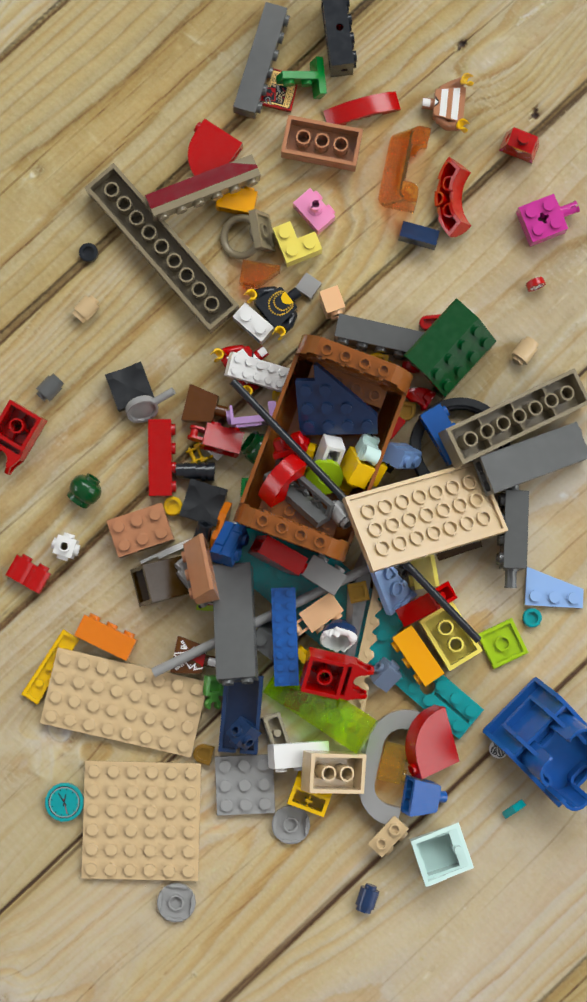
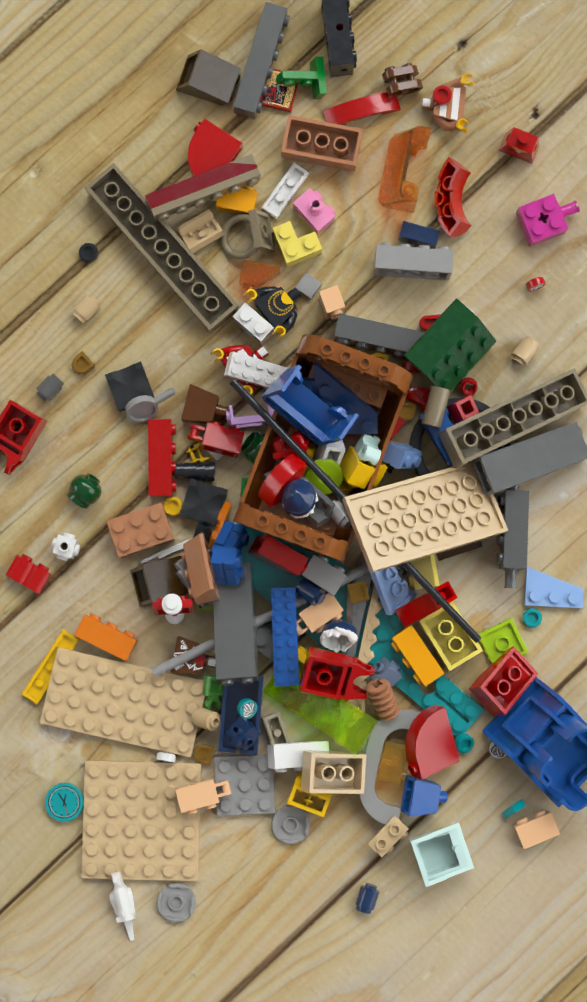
(82, 364): none -> pearl gold tile
(123, 903): none -> white animal
(166, 757): none -> white tile
(173, 607): none -> plate
(200, 231): none -> tan bracket
(201, 795): none -> light nougat brick
(206, 719): none -> tan brick
(208, 78): none -> slope
(227, 566): none -> blue brick
(247, 708): none -> tile
(285, 191): none -> white tile
(299, 498): none -> dark blue hair
(306, 410): none -> blue windscreen
(310, 592): none -> dark blue brick
(382, 699): none -> nougat piece
(406, 71): none -> reddish brown brick
(413, 262): none -> light grey brick
(435, 407): none -> dark tan brick
(442, 95): none -> red tile
(462, 409): none -> red brick
(464, 743): none -> teal tile
(473, 386): none -> red plate
(503, 682): none -> red slope
(536, 829): none -> light nougat brick

